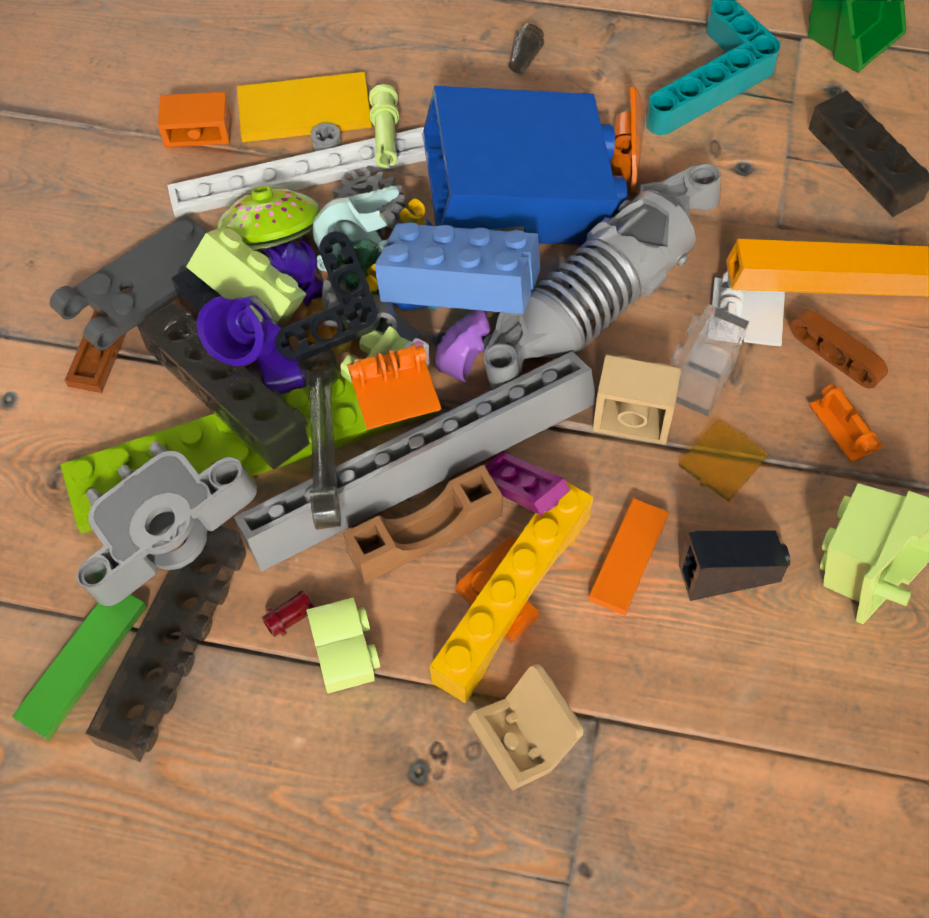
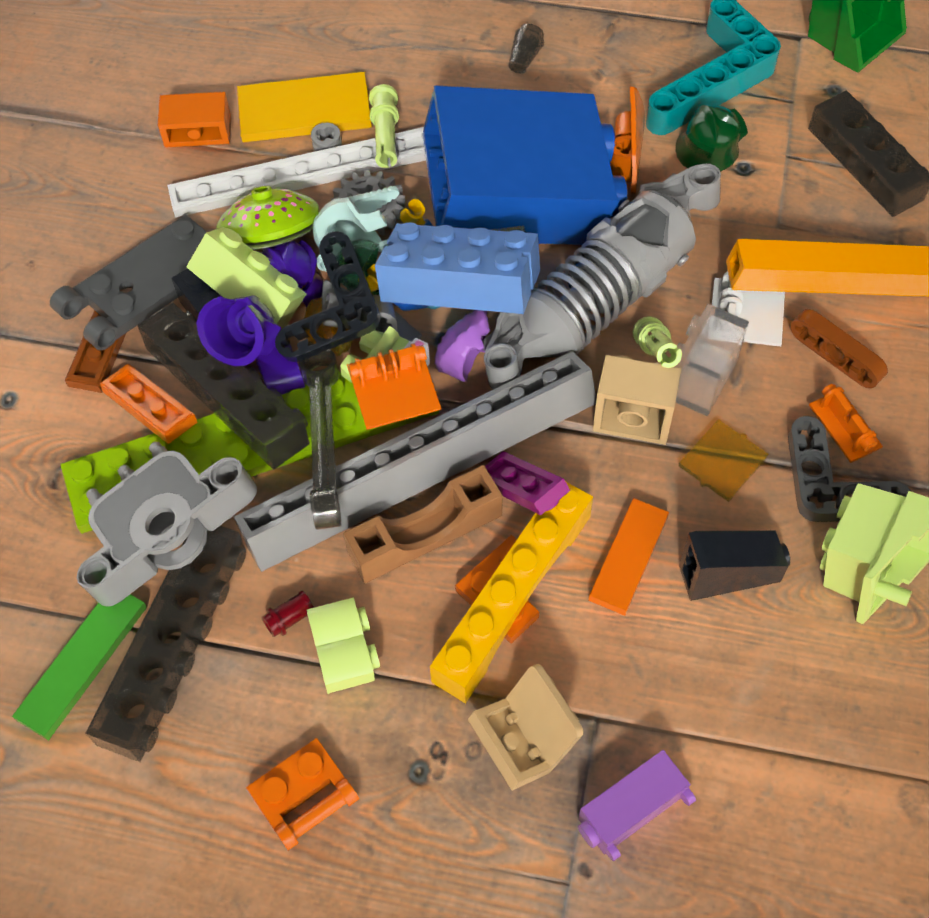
(148, 403): none -> orange tile
(294, 783): none -> orange plate
(633, 803): none -> medium lavender brick
(660, 345): none -> yellowish green pin
(711, 137): none -> dark green helmet
(822, 485): none -> dark grey beam

